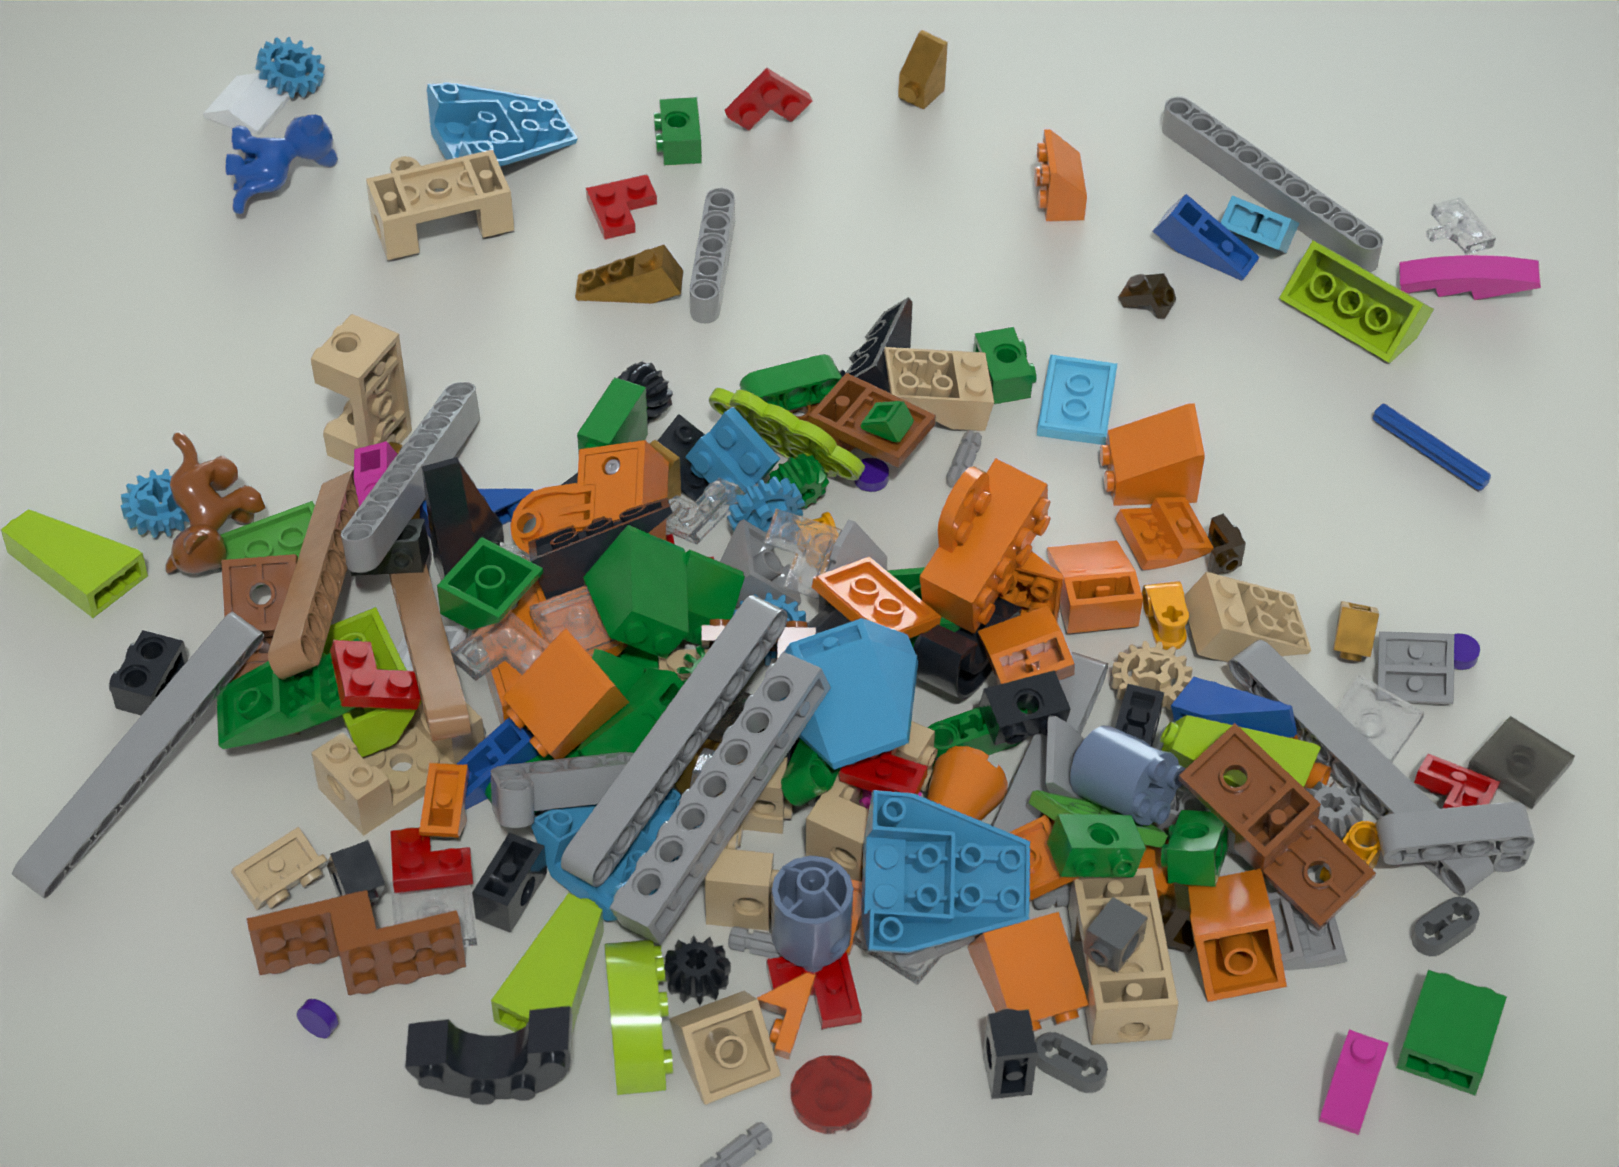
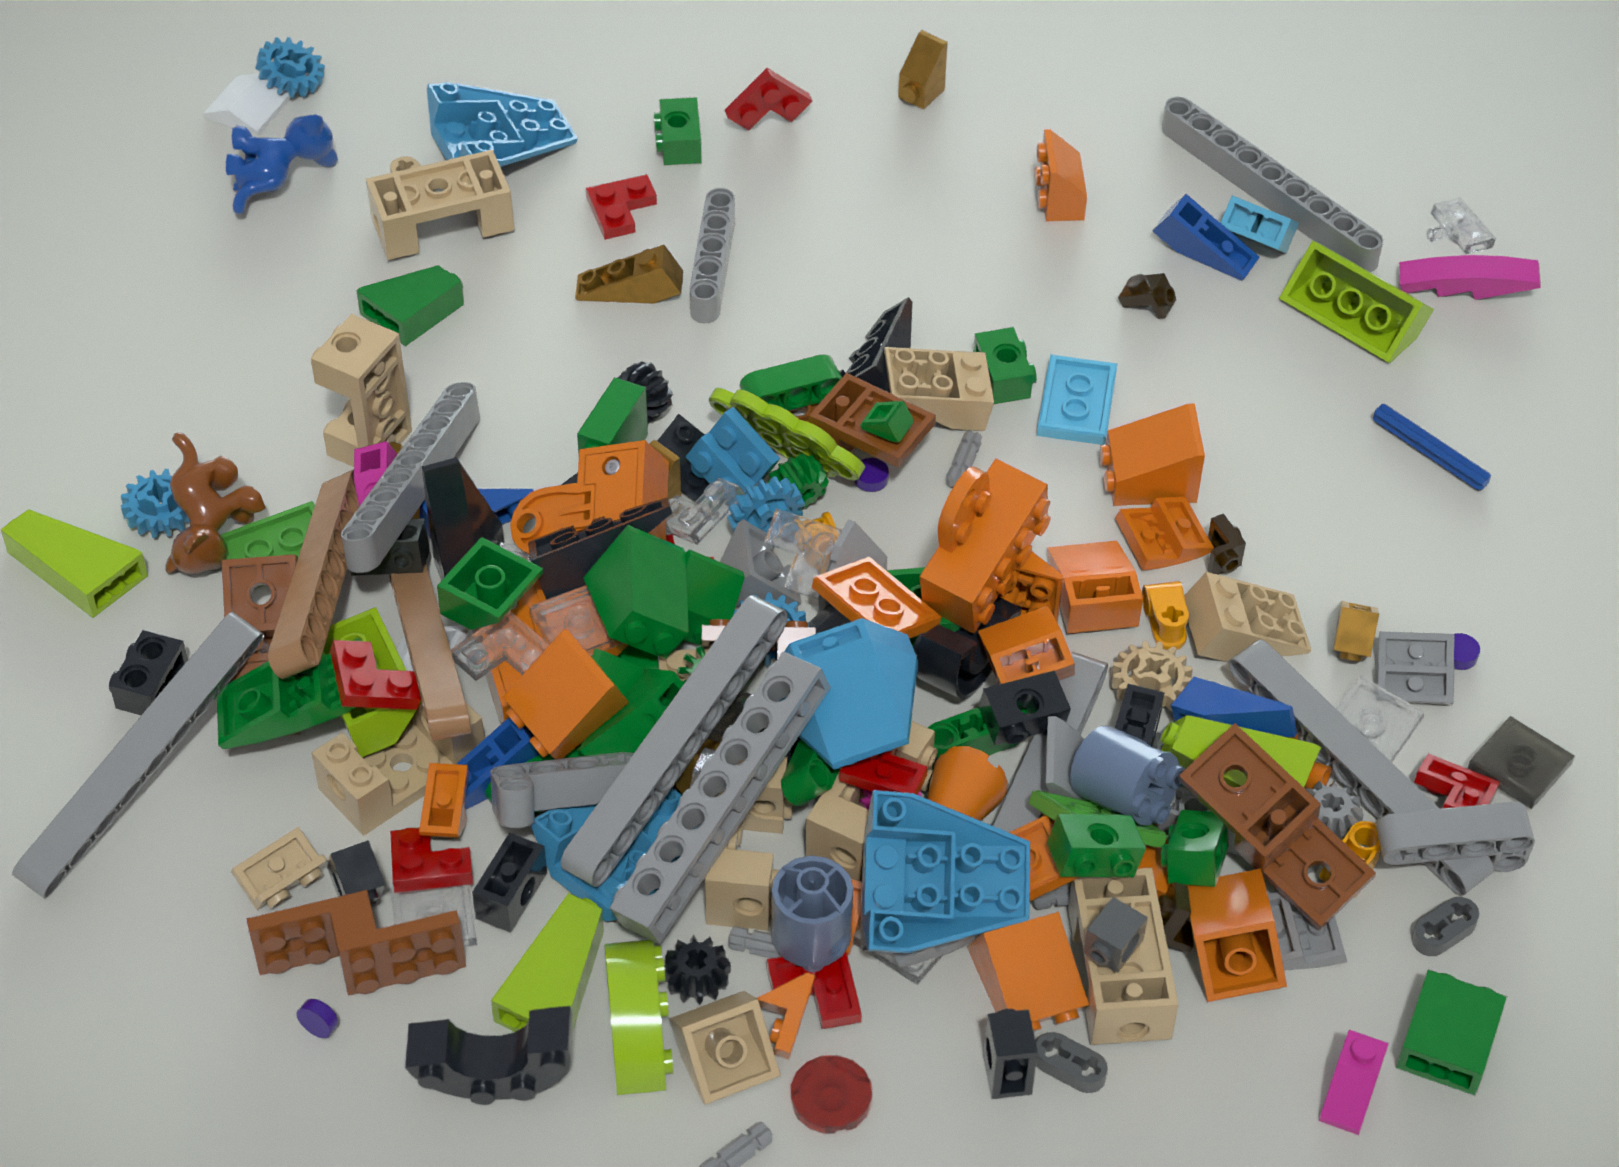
(411, 301): none -> green slope

